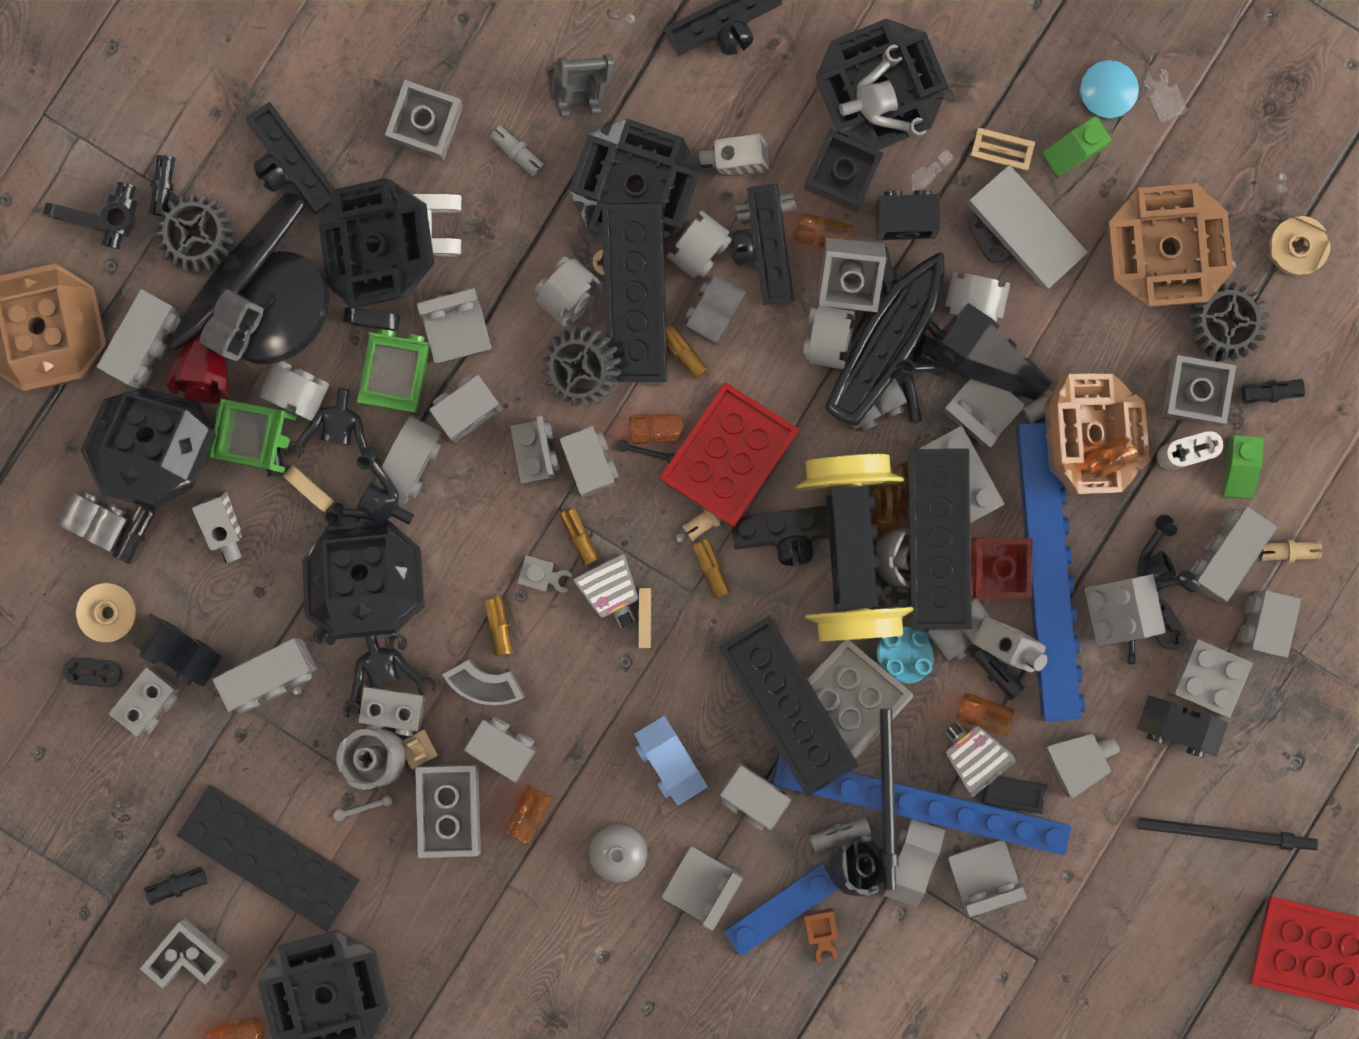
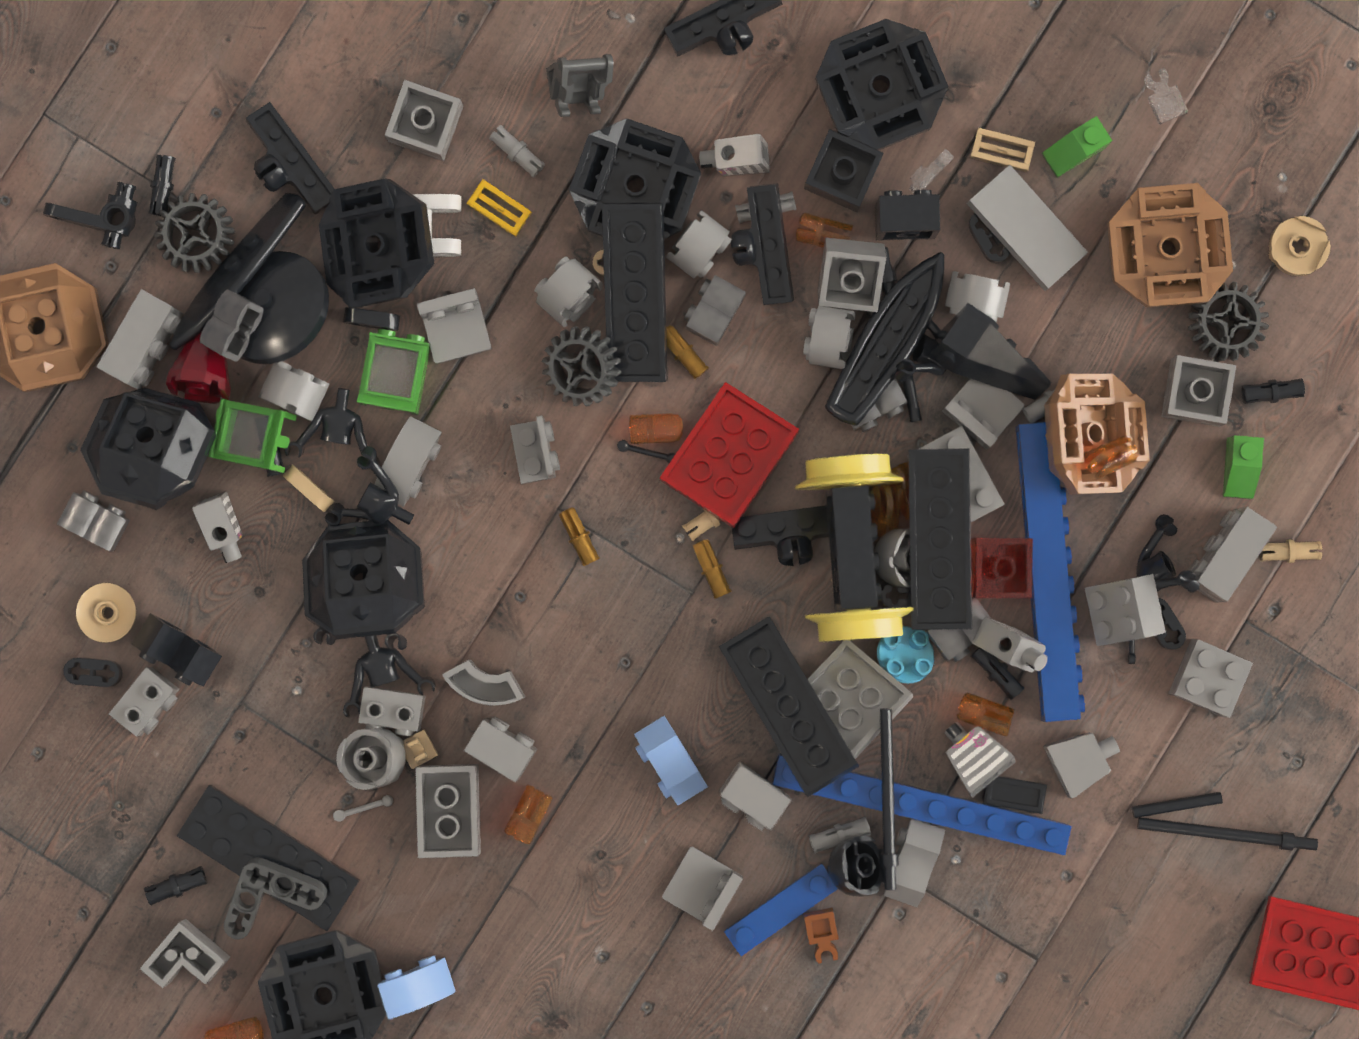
(134, 534): black axle -> none
(259, 887): none -> dark grey beam
(266, 676): light grey brick -> none
(416, 987): none -> light blue brick
(465, 408): light grey brick -> none
(498, 626): pearl gold axle -> none
(519, 221): none -> yellow tile
(539, 574): light grey plate -> none
(588, 462): light grey brick -> none
(610, 590): torso -> none
(618, 853): light grey cylinder -> none
(644, 617): tan tile -> none
(880, 98): light grey piece -> none
(986, 878): light grey bracket -> none
(1109, 89): medium azure dish -> none
(1177, 804): none -> black bar
(1183, 726): black brick -> none
(1186, 453): white connector -> none
(1269, 623): light grey brick -> none

